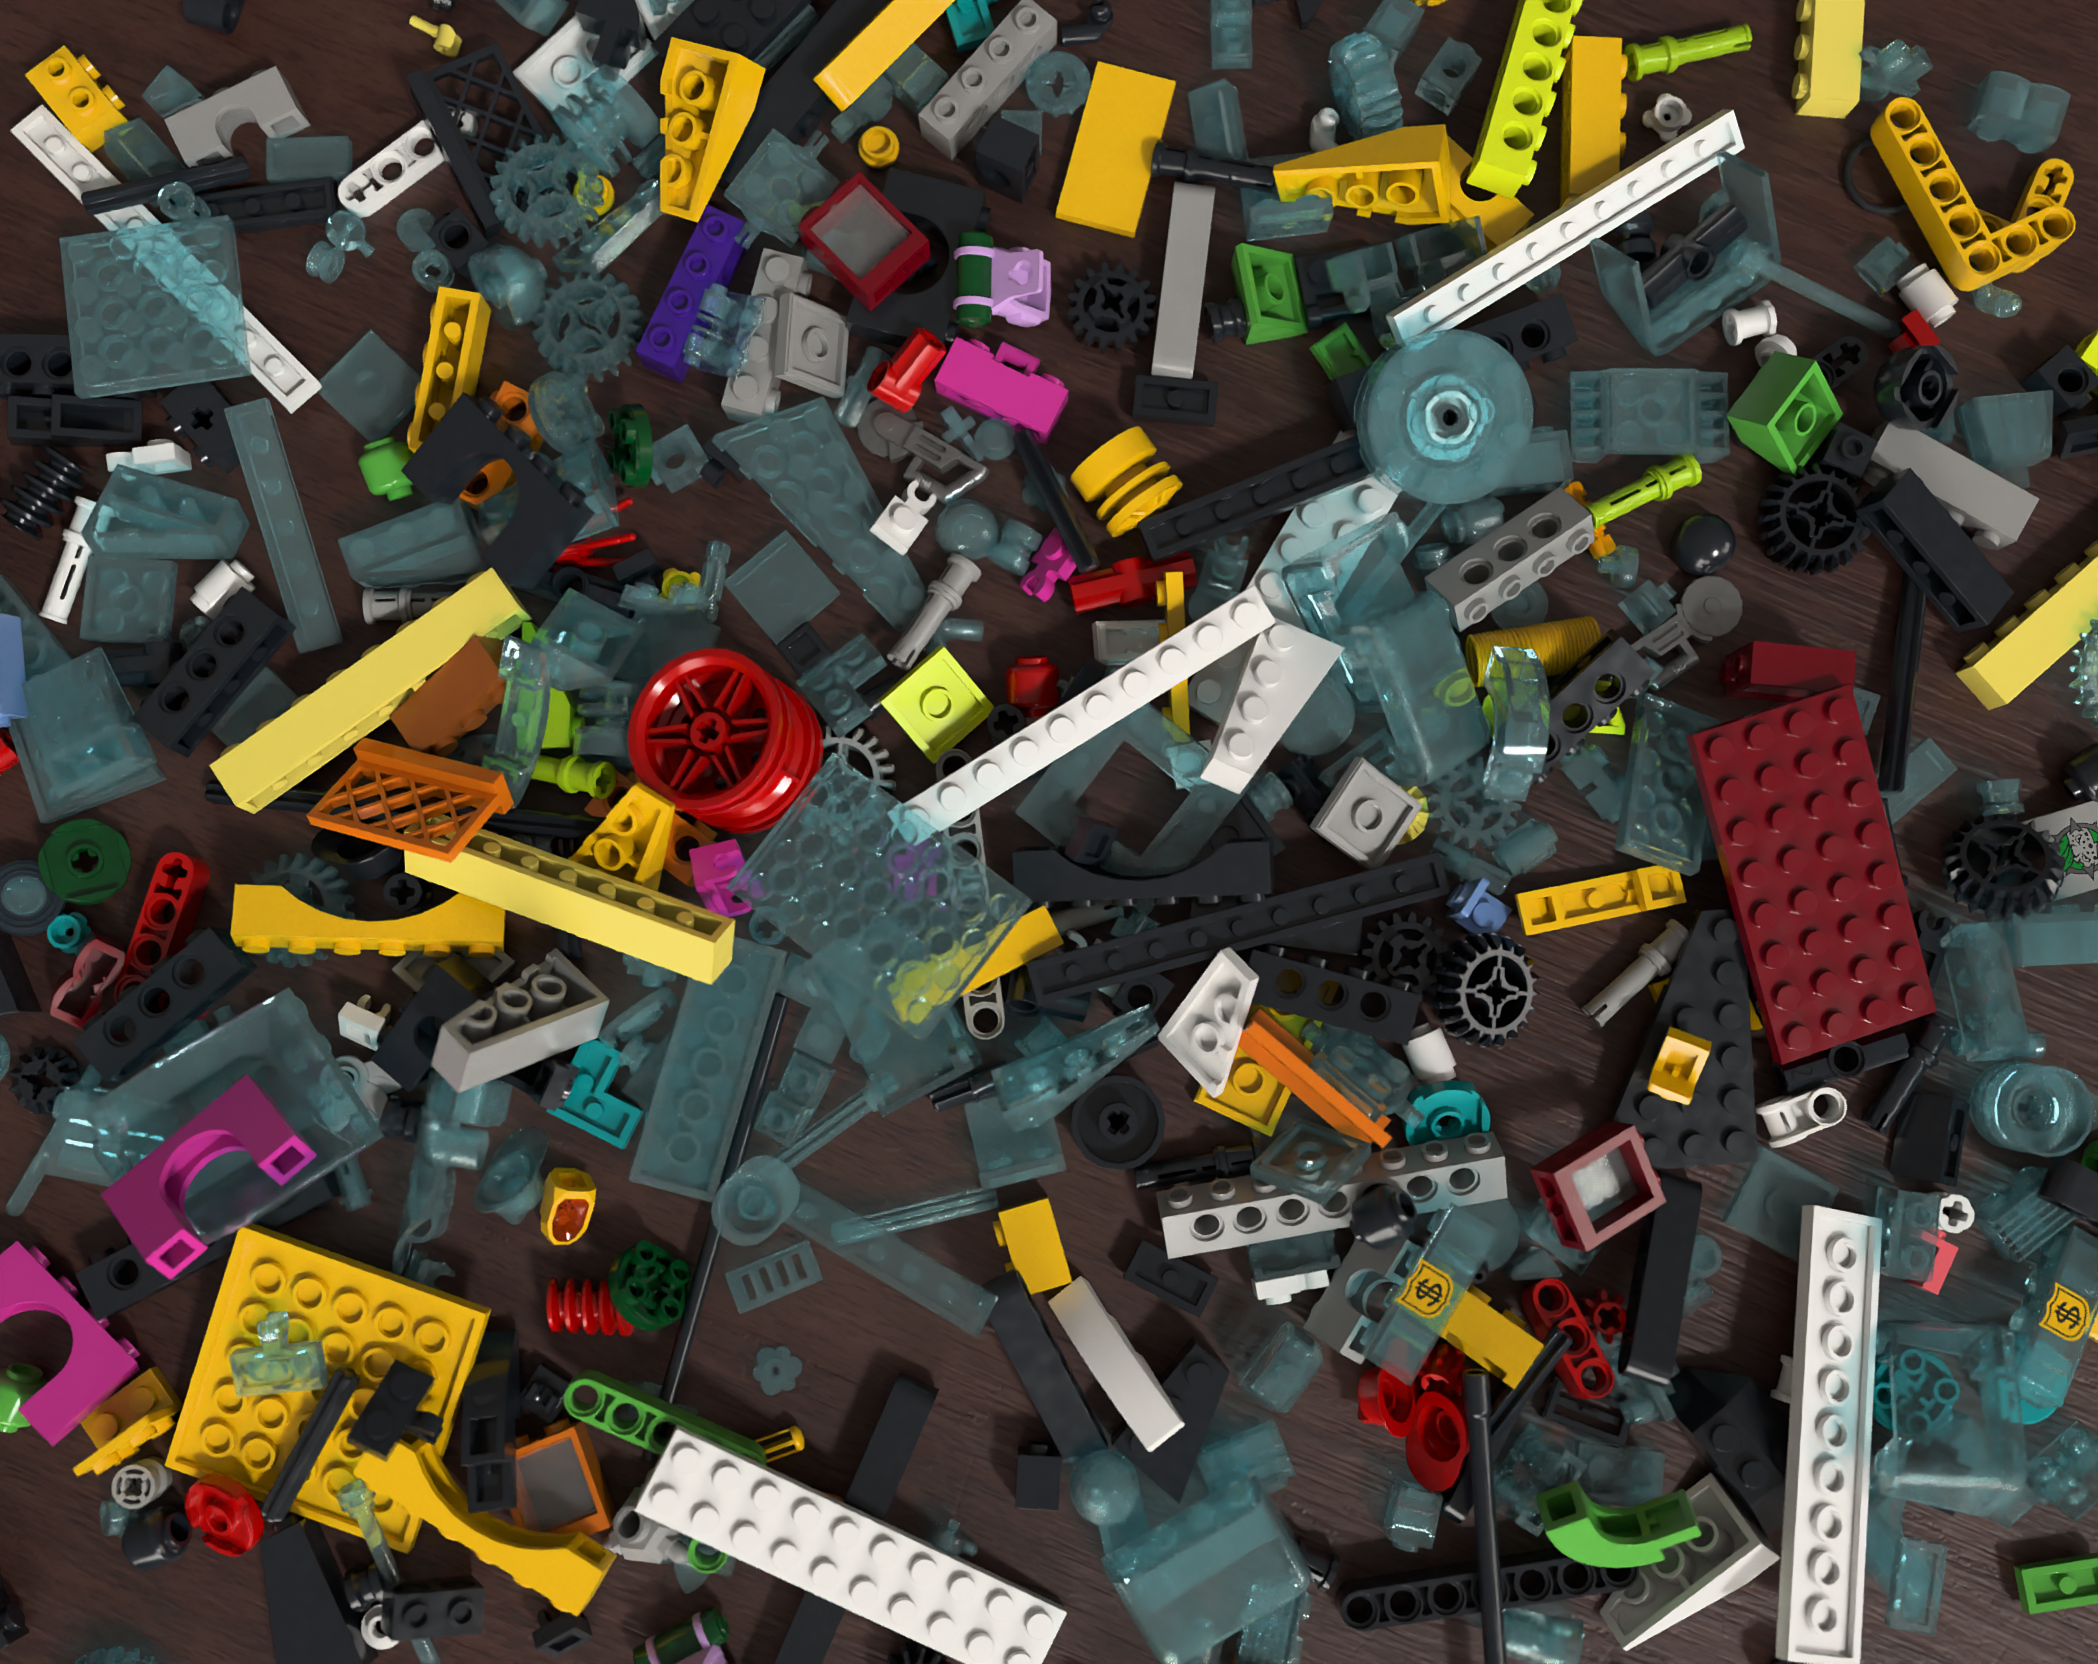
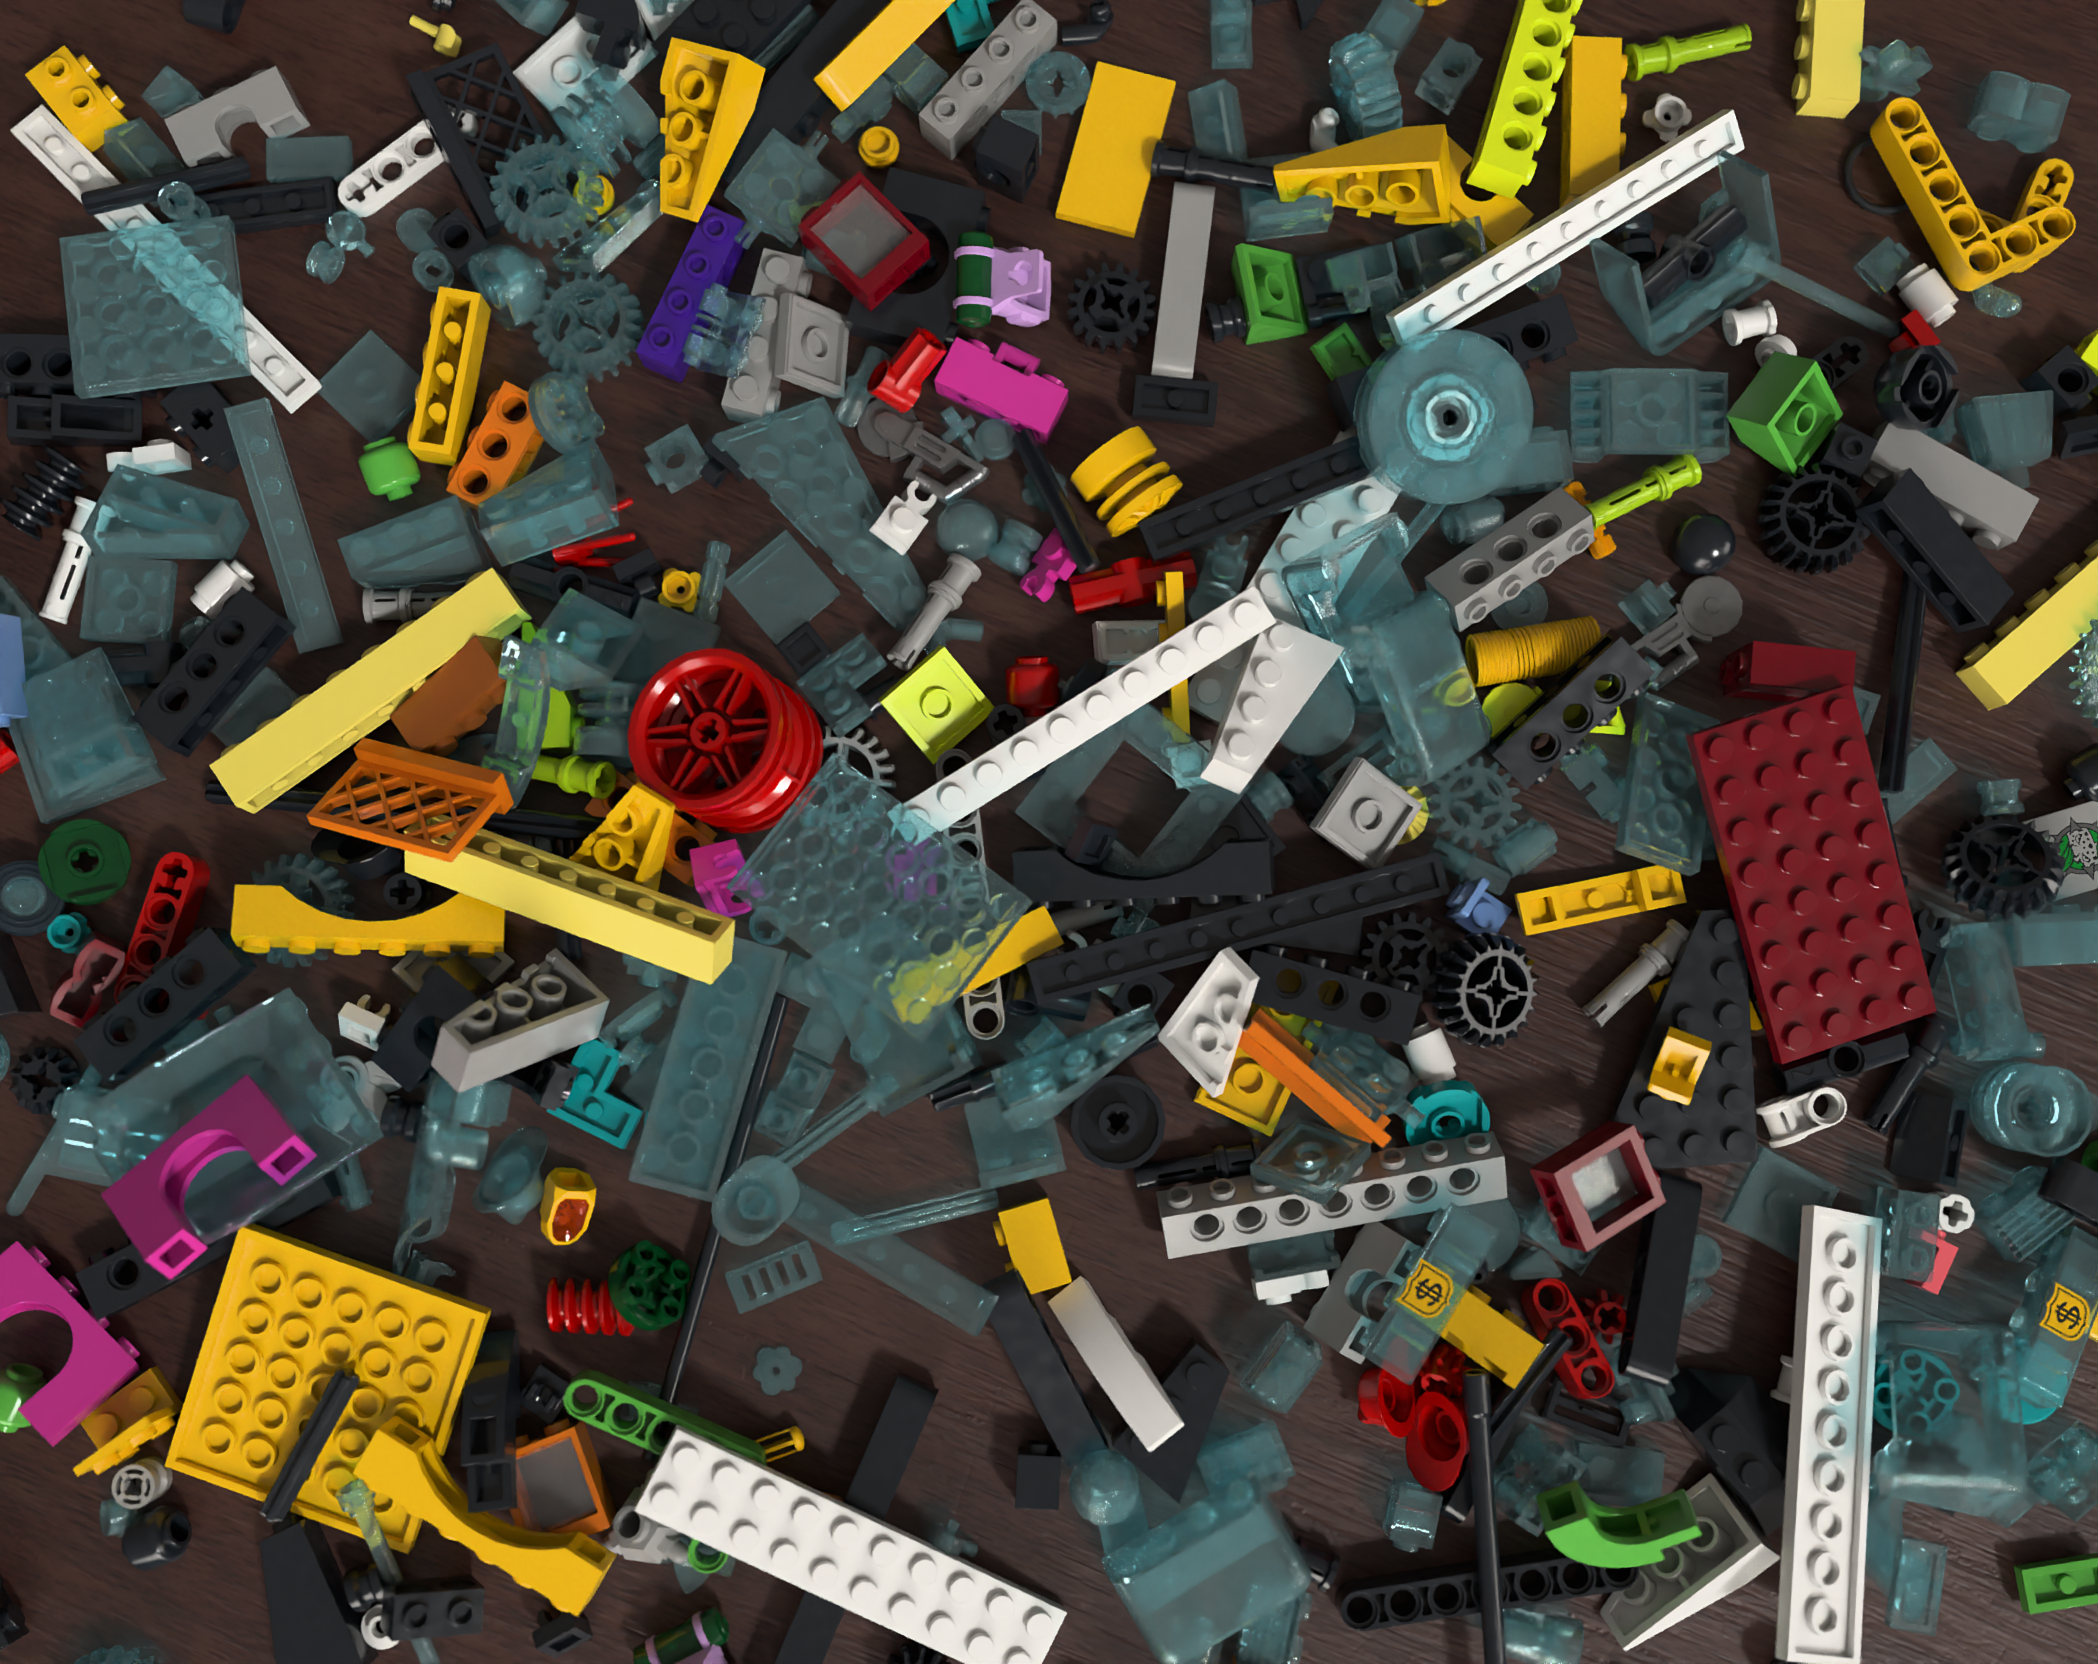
(224, 1514): red tile -> none
(278, 1365): clear light blue plate -> none
(394, 1411): black plate -> none
(547, 507): black arch -> none
(633, 445): dark green tile -> none
(680, 600): clear light blue slope -> none
(1170, 1278): black plate -> none
(1383, 1217): black head -> none
(1431, 556): clear light blue plate -> none
(1521, 722): clear light blue arch -> none
(1621, 566): clear light blue tile -> none

